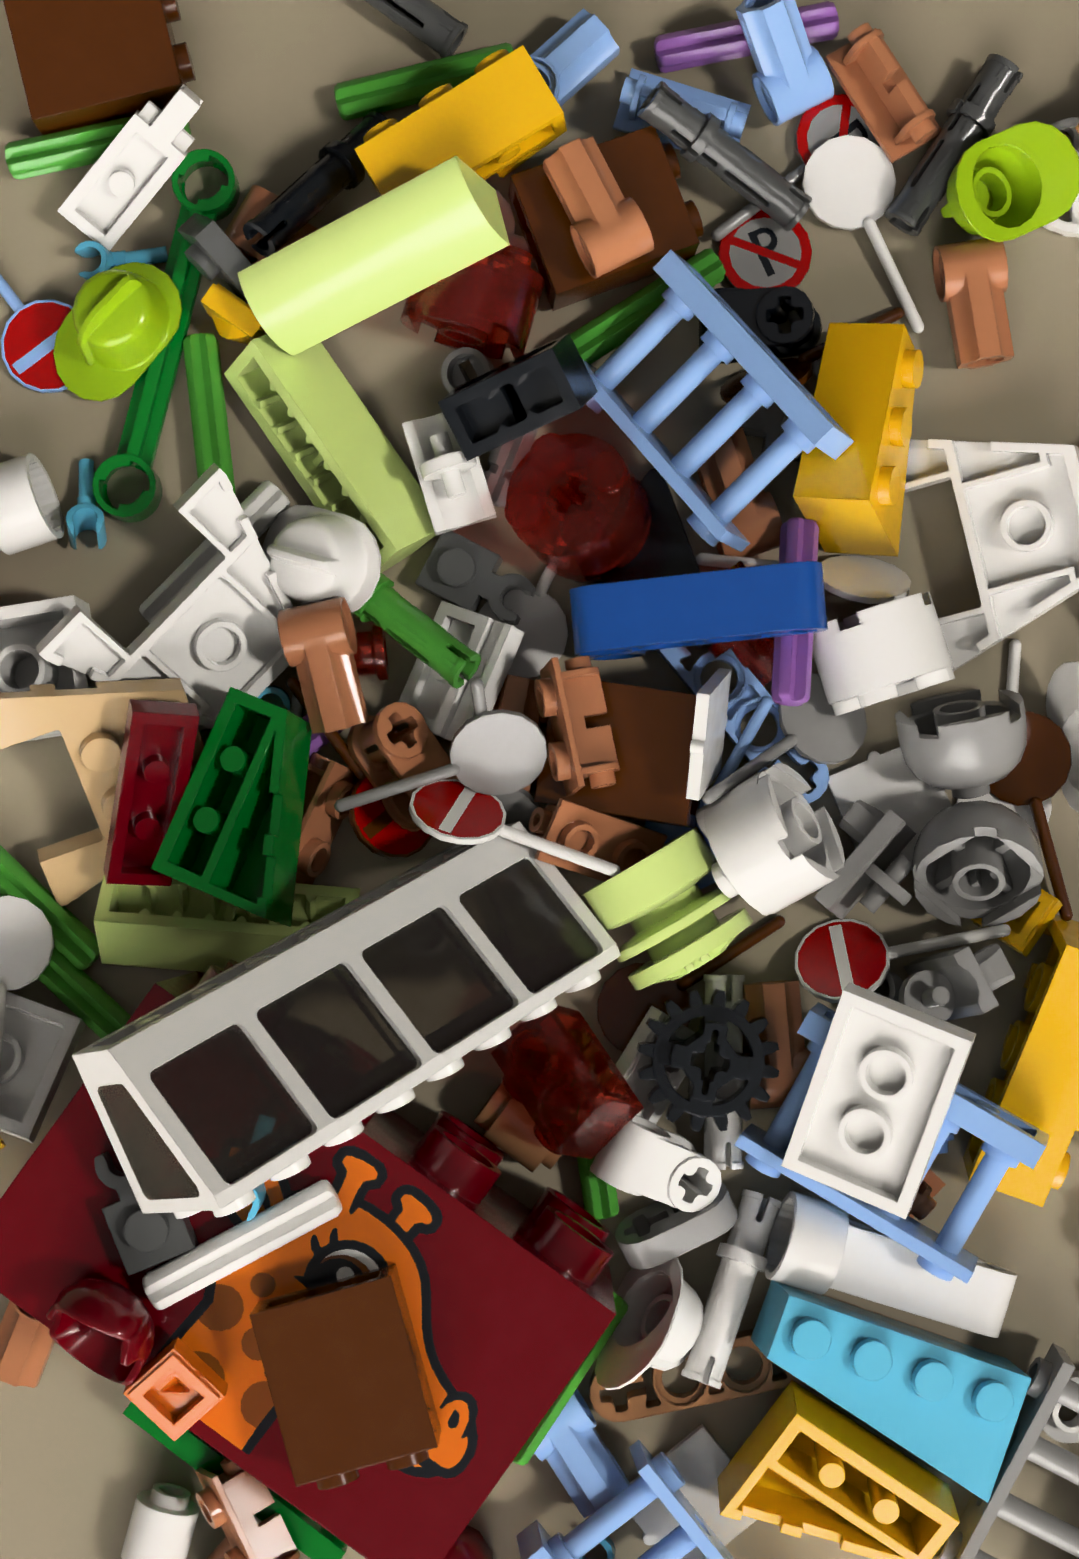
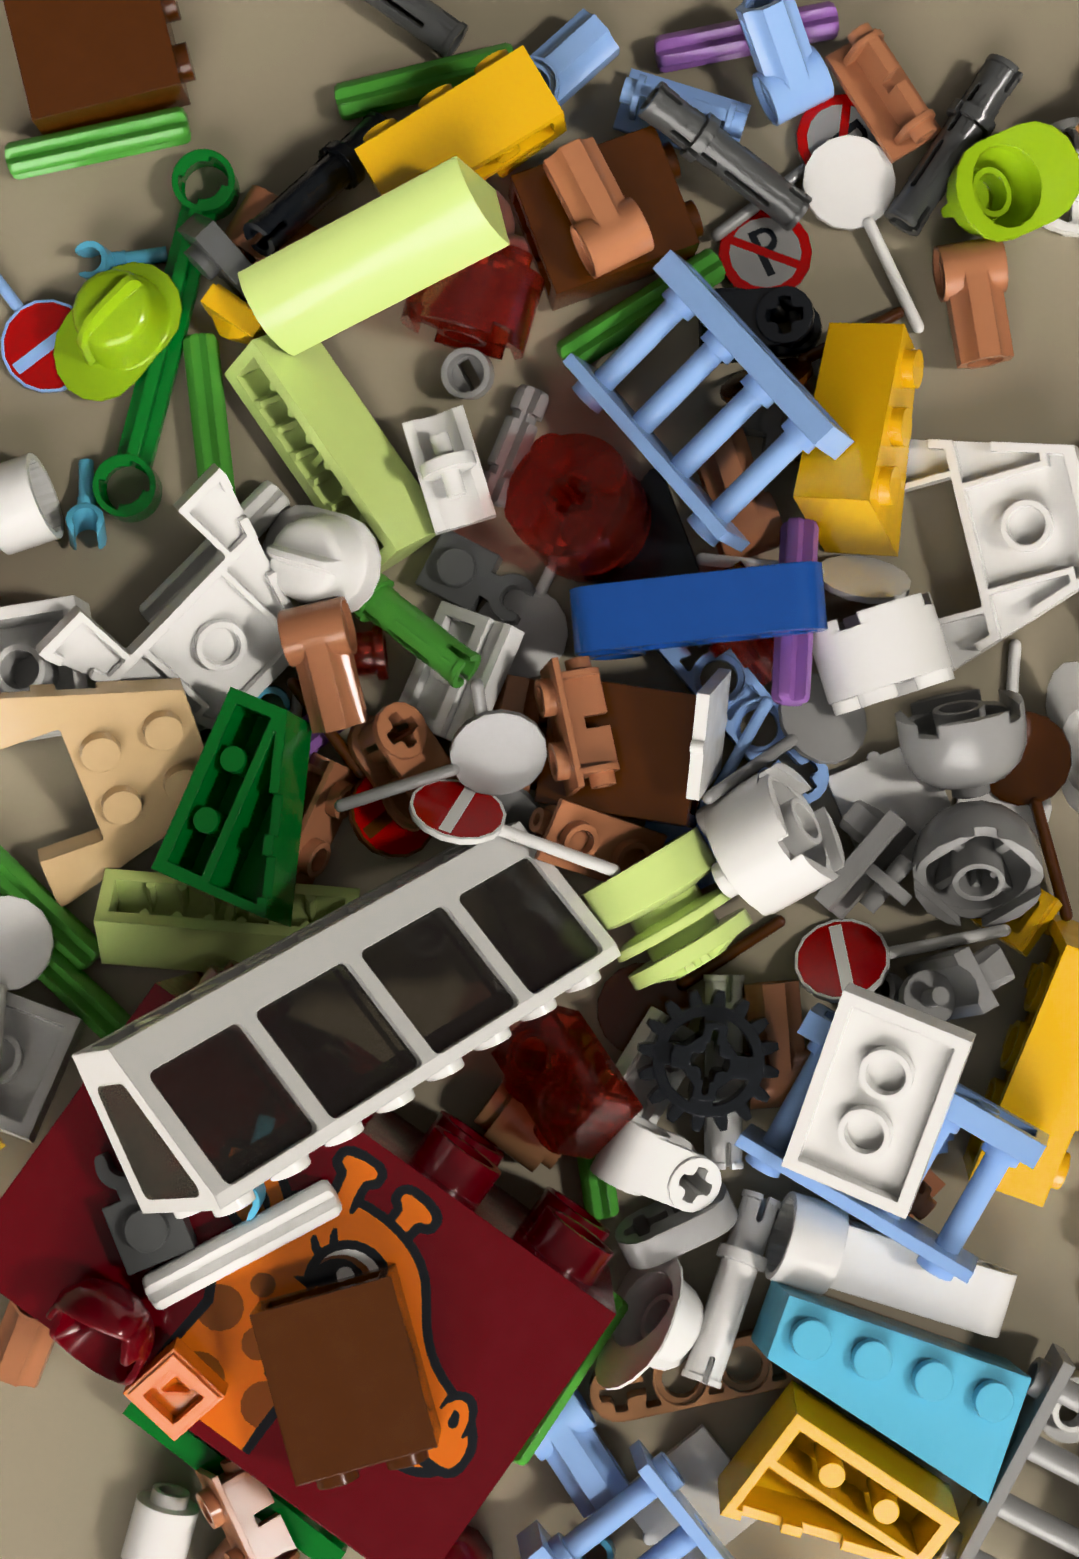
(132, 169): white hinge -> none
(149, 787): dark red plate -> none
(518, 397): black brick -> none

